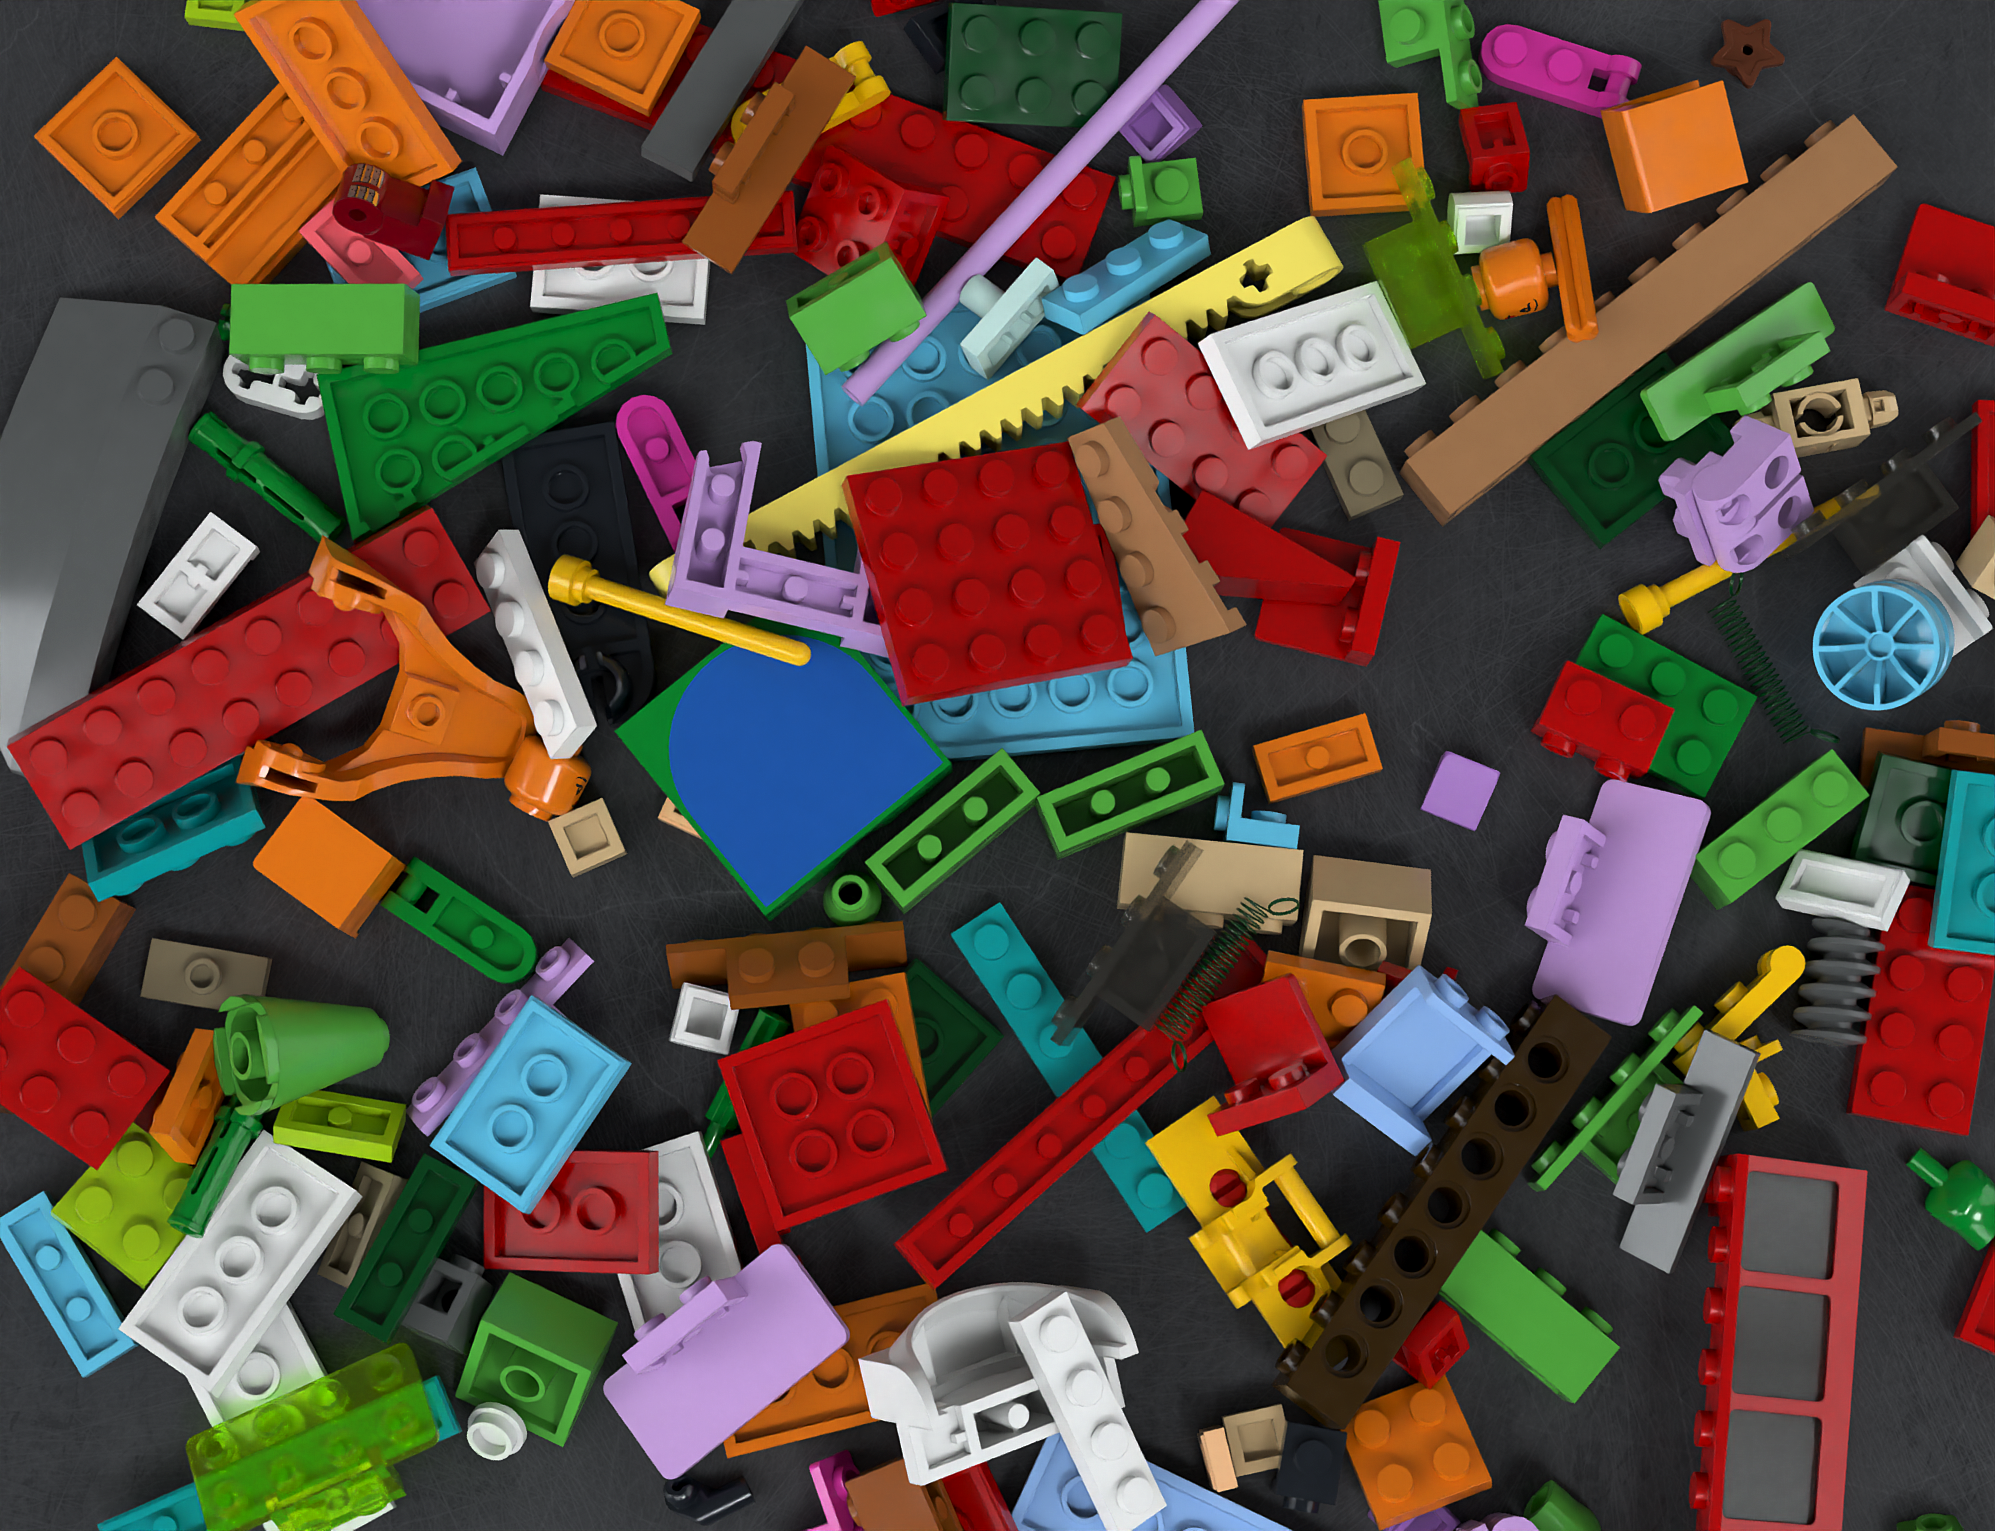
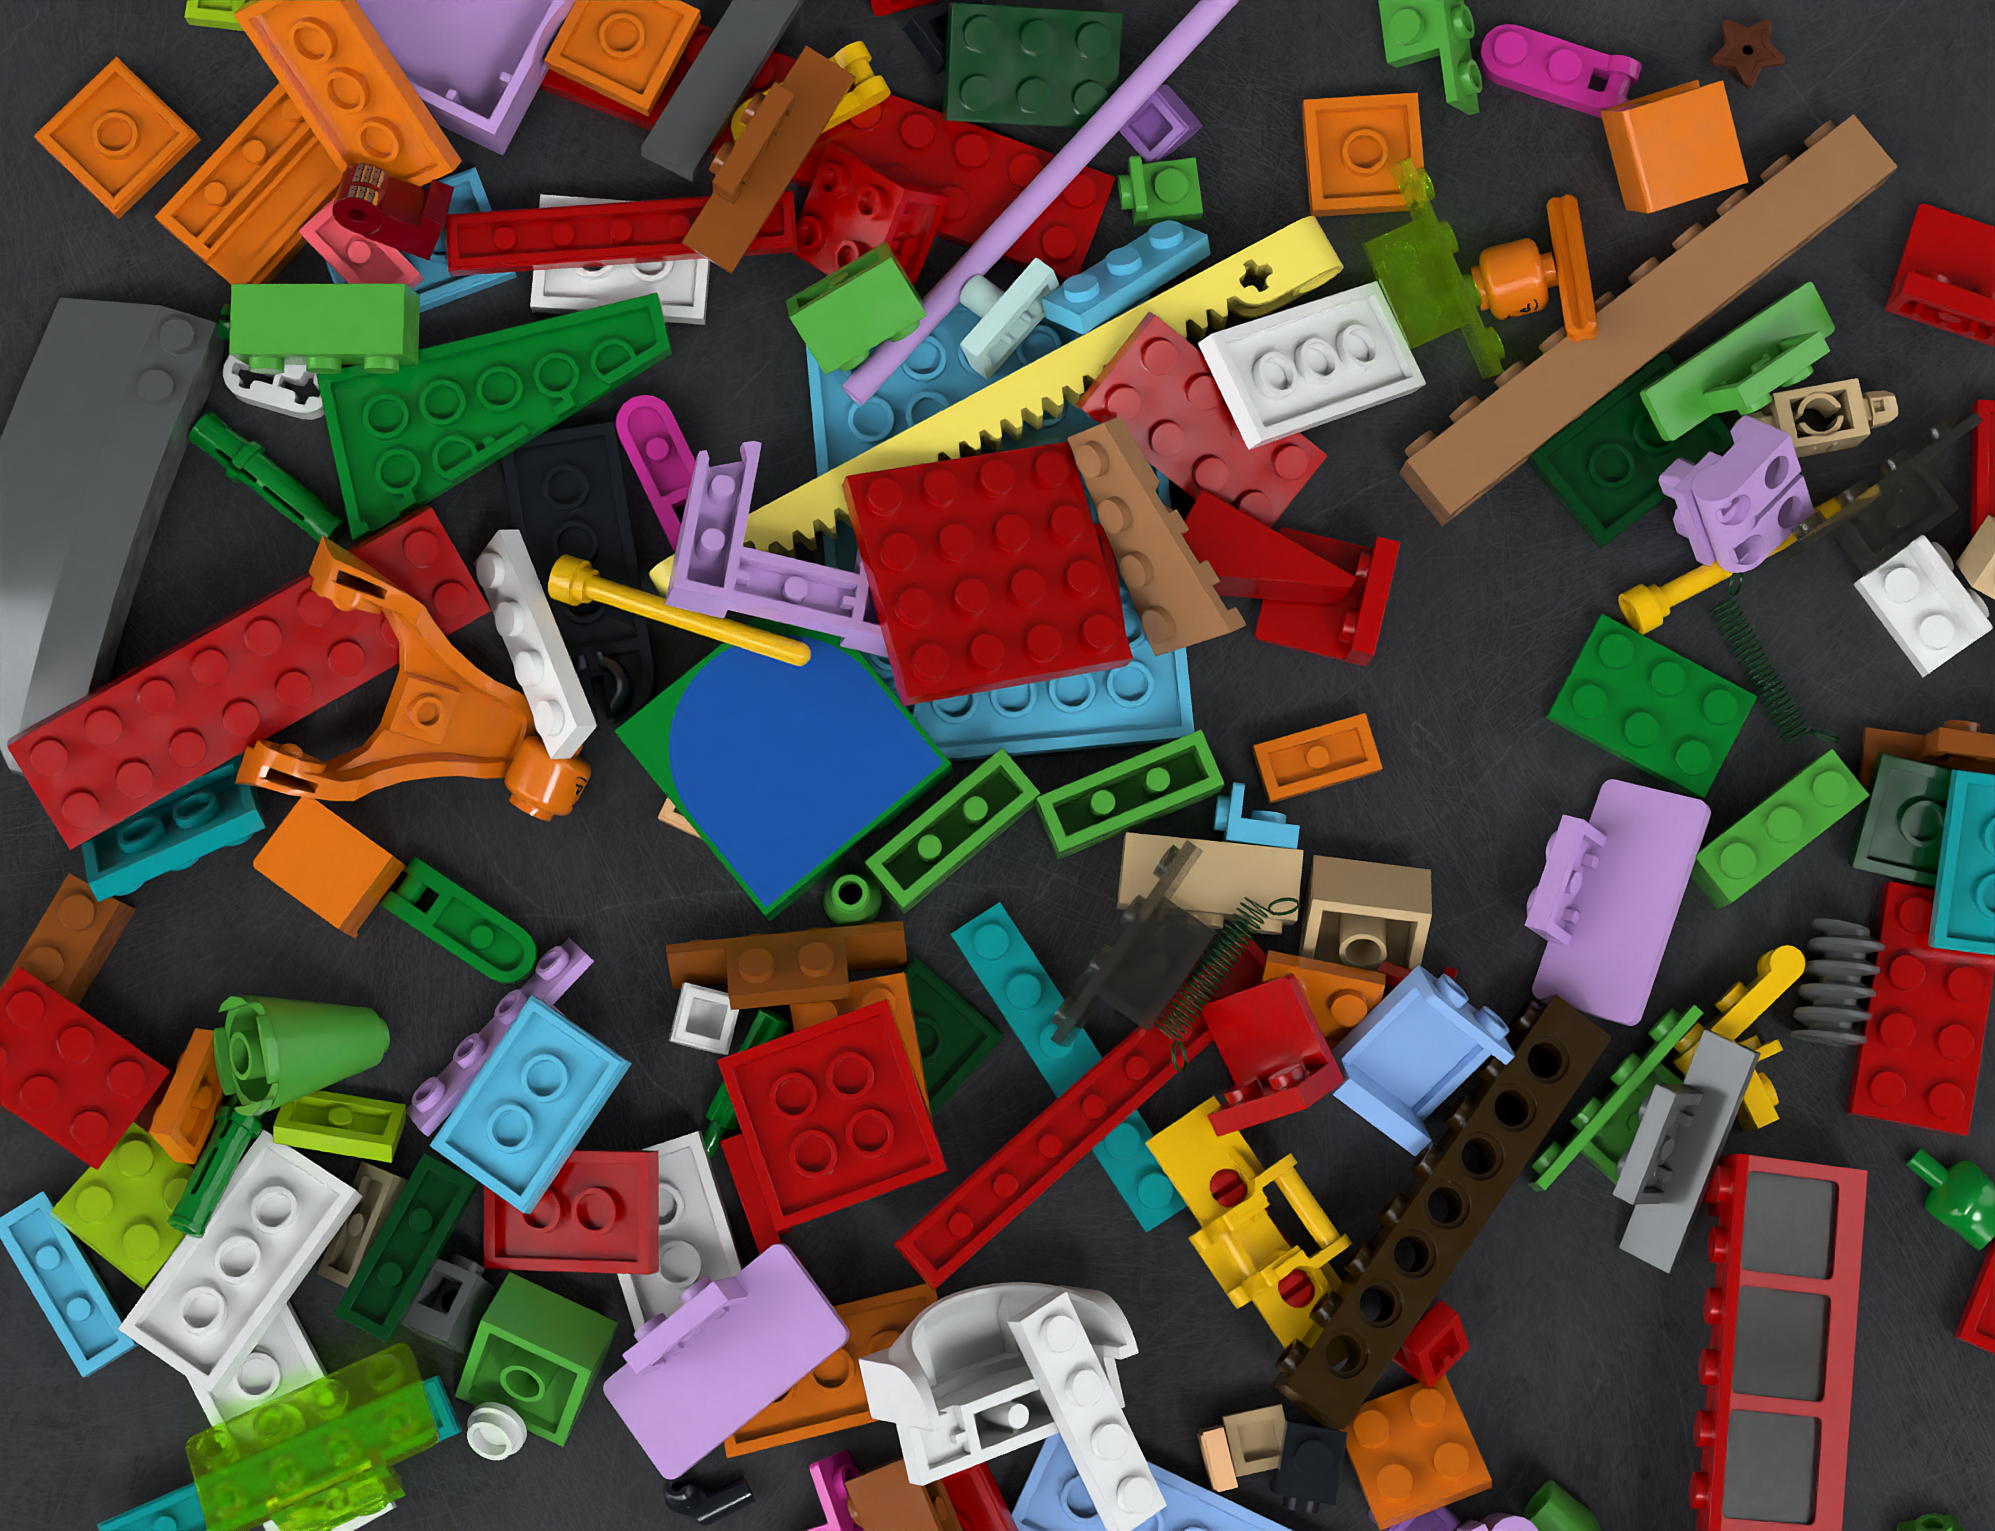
(198, 576): white hinge -> none
(201, 974): dark tan plate -> none
(587, 837): tan plate -> none
(1356, 464): dark tan plate -> none
(1460, 790): medium lavender slope -> none
(1480, 219): white brick -> none
(1495, 147): red bracket -> none
(1529, 1316): bright green brick -> none
(1602, 723): red bracket -> none
(1843, 889): white tile -> none
(1883, 644): medium azure wheel -> none

